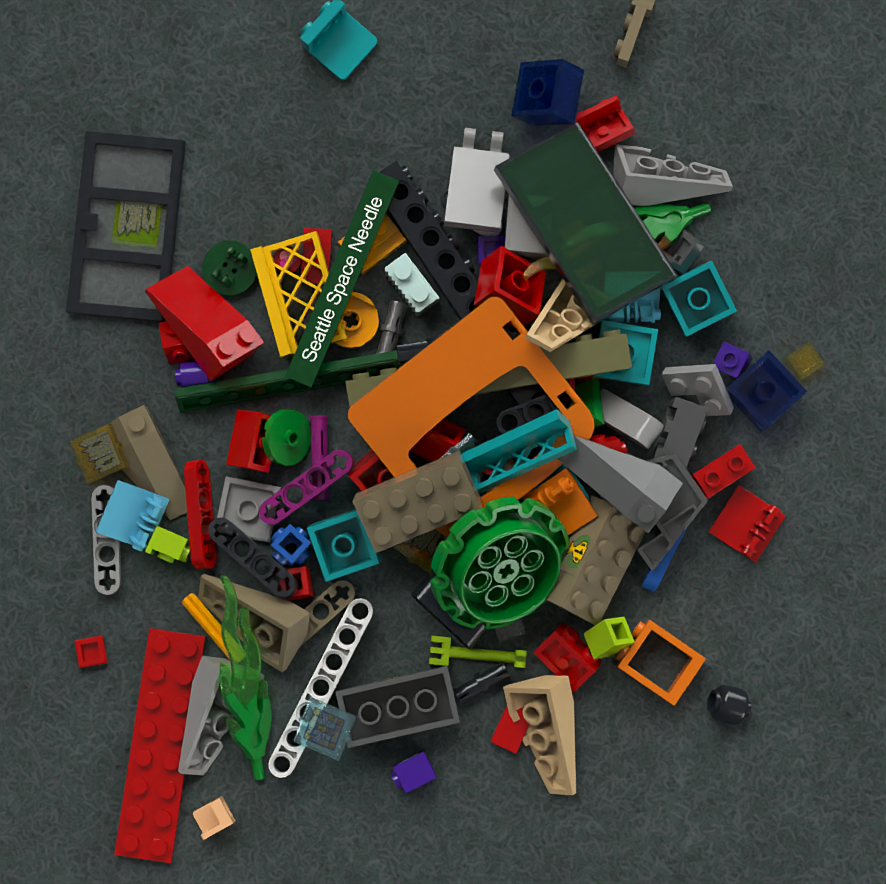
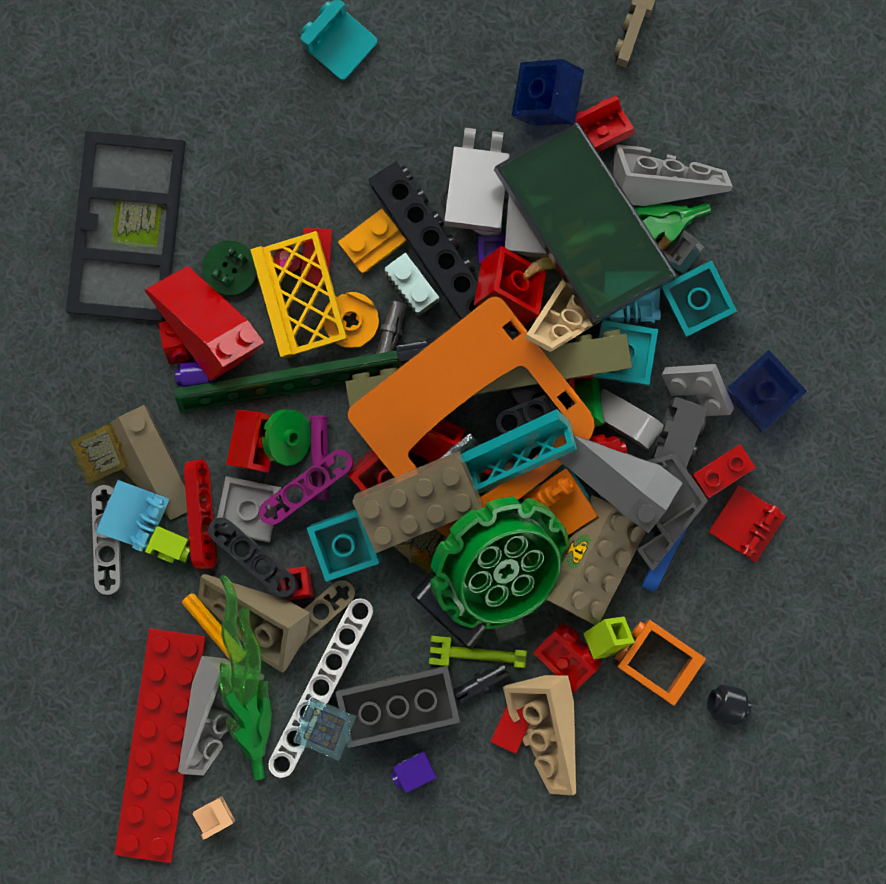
(91, 651): red tile -> none
(291, 536): blue brick -> none
(342, 279): dark green tile -> none
(732, 360): dark purple bracket -> none
(805, 360): clear yellow tile -> none

